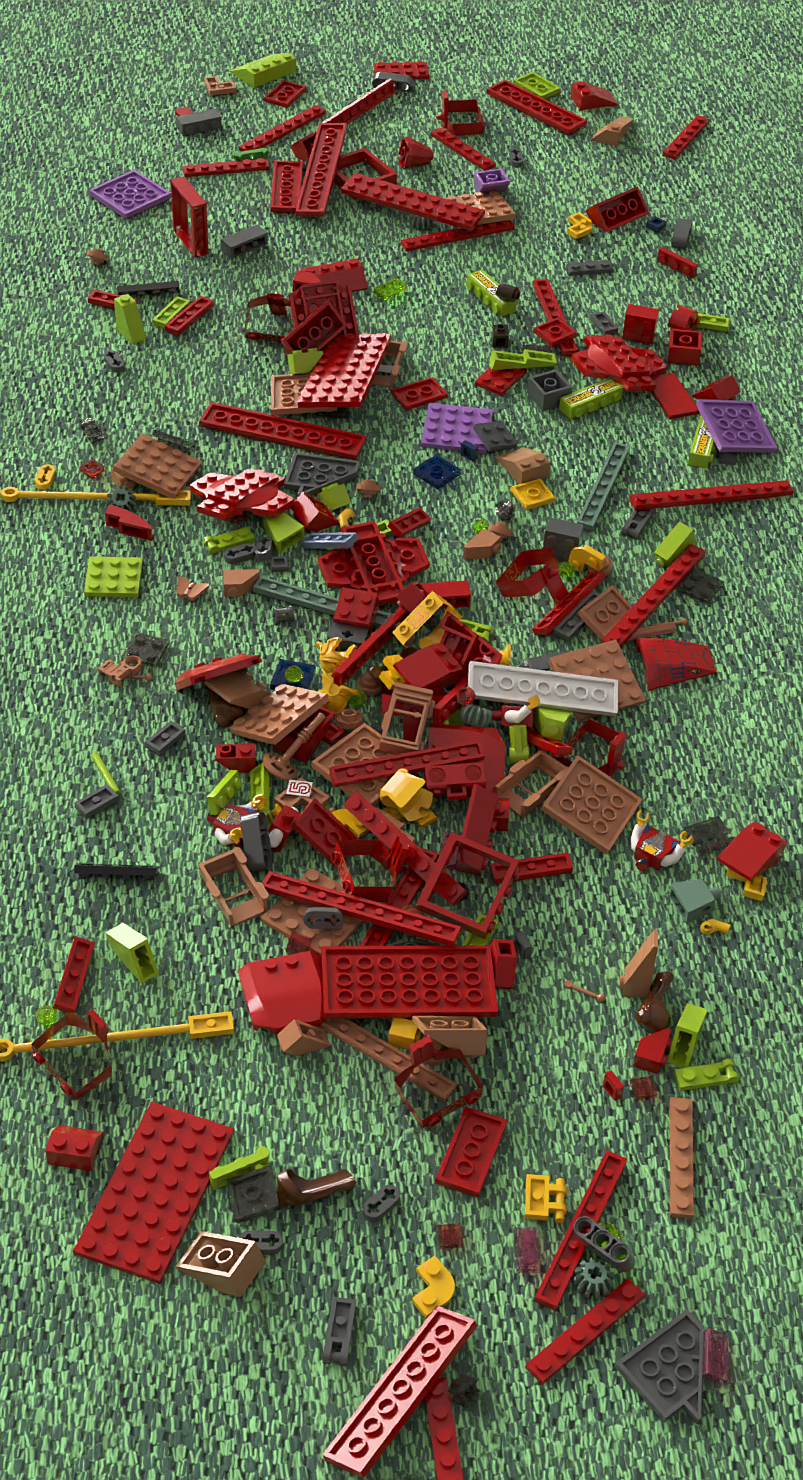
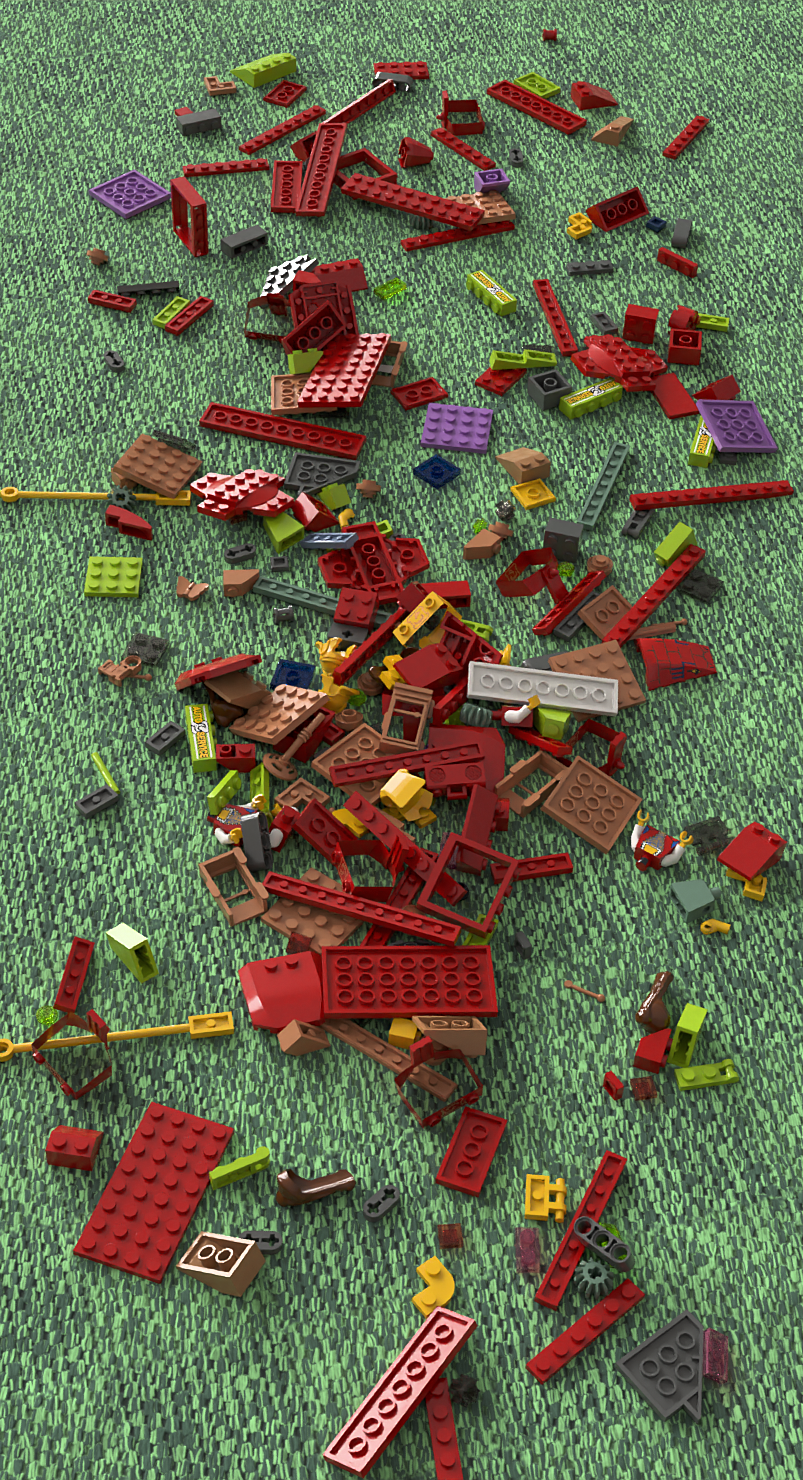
(41, 476): yellow beam -> none
(92, 468): clear red plate -> none
(93, 431): clear smoke plate -> none
(108, 870): black plate -> none
(128, 319): lime slope -> none
(201, 737): none -> lime brick
(228, 540): lime plate -> none
(253, 1194): clear smoke plate -> none
(256, 154): bright green piece -> none
(264, 548): dark grey beam -> none
(281, 277): none -> wing
(293, 674): clear neon green plate -> none
(299, 788): white sticker -> none
(323, 918): dark grey beam -> none
(339, 1330): dark grey plate -> none
(409, 522): red plate -> none
(465, 696): clear red plate -> none
(469, 450): dark blue plate -> none
(495, 436): dark grey plate -> none
(500, 336): dark brown brick -> none
(504, 963): red slope -> none
(508, 292): dark brown brick -> none
(519, 745): lime piece -> none
(549, 34): none -> red bush
(555, 332): red tile -> none
(584, 556): yellow plate -> none
(640, 969): nougat wedge -> none
(681, 1158): nougat plate -> none

